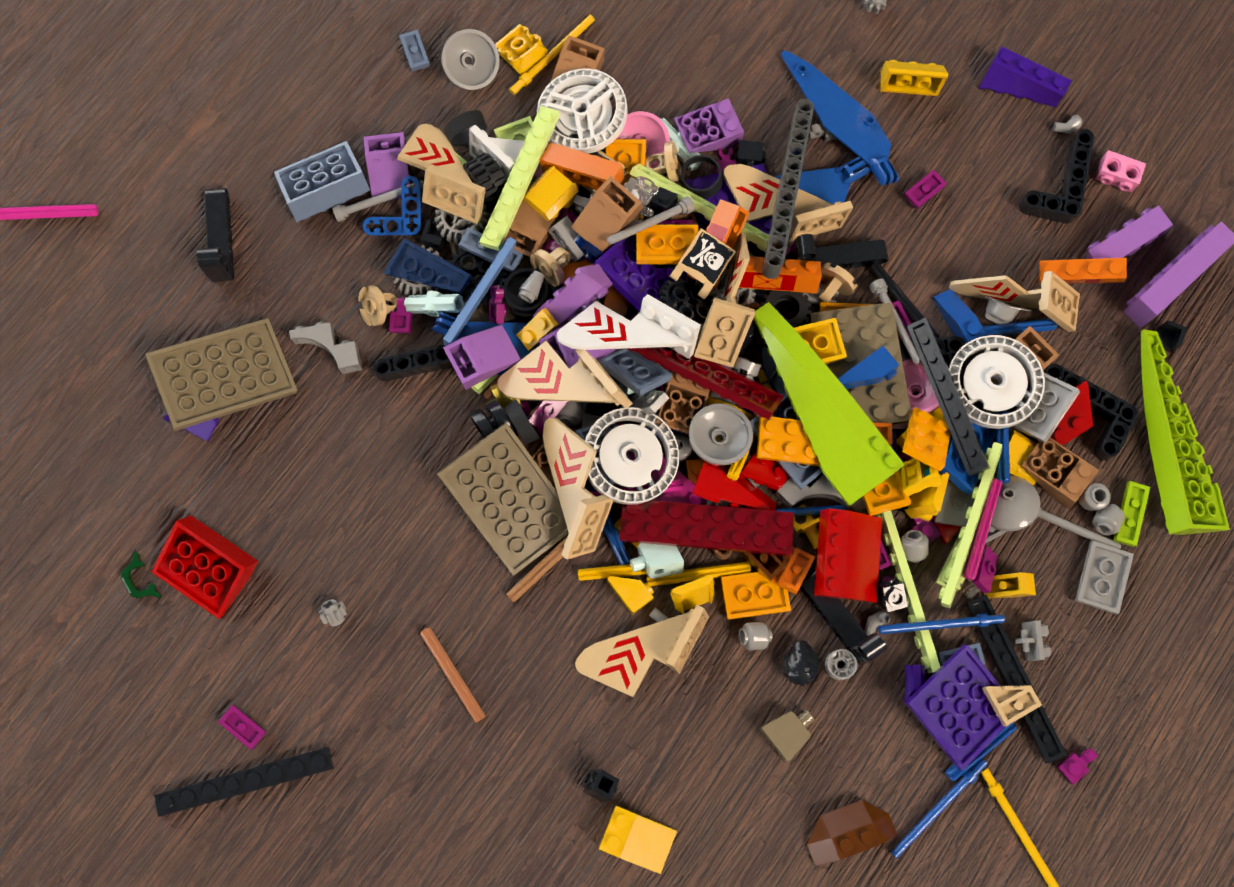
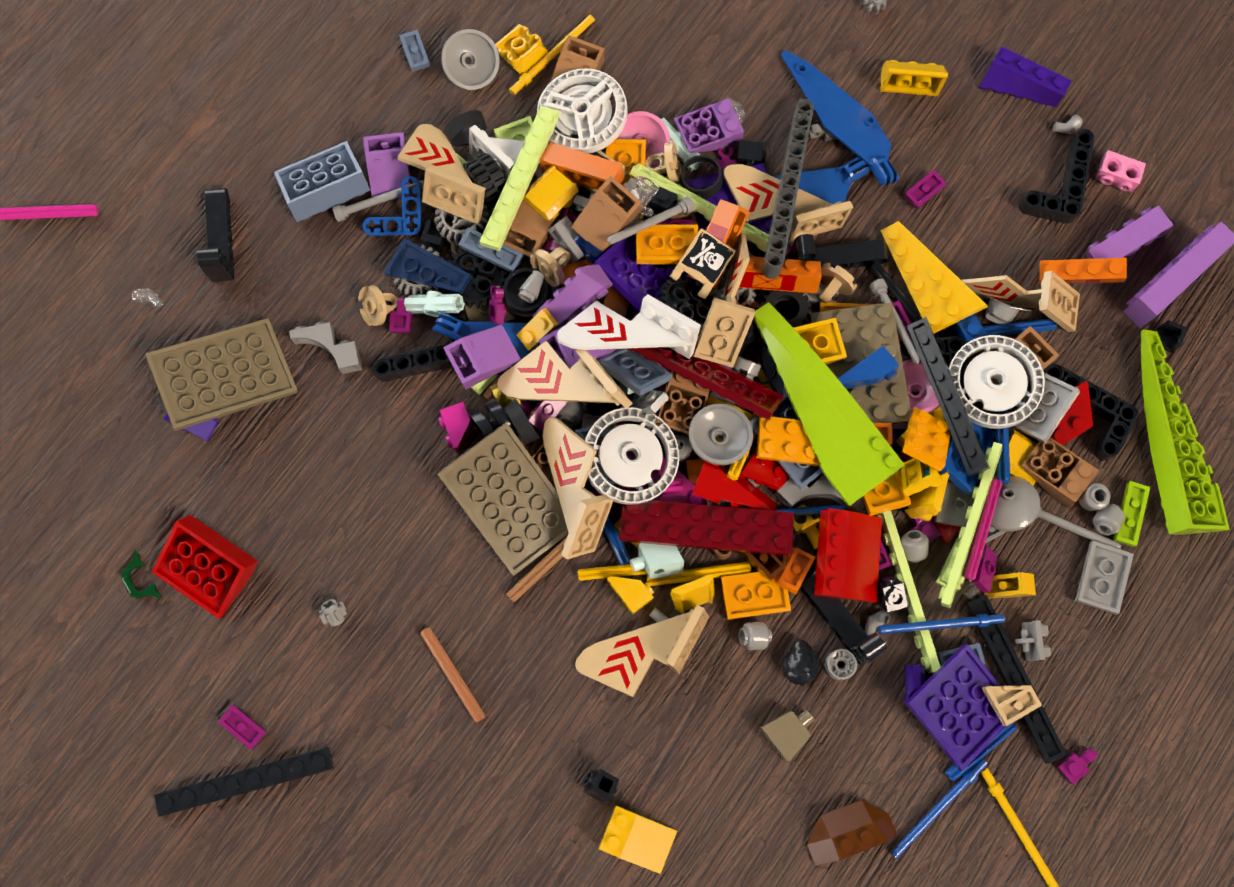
(147, 295): none -> clear arm
(457, 423): none -> dark pink slope
(480, 291): medium blue tile -> none
(738, 108): none -> clear arm
(932, 285): none -> yellow wing

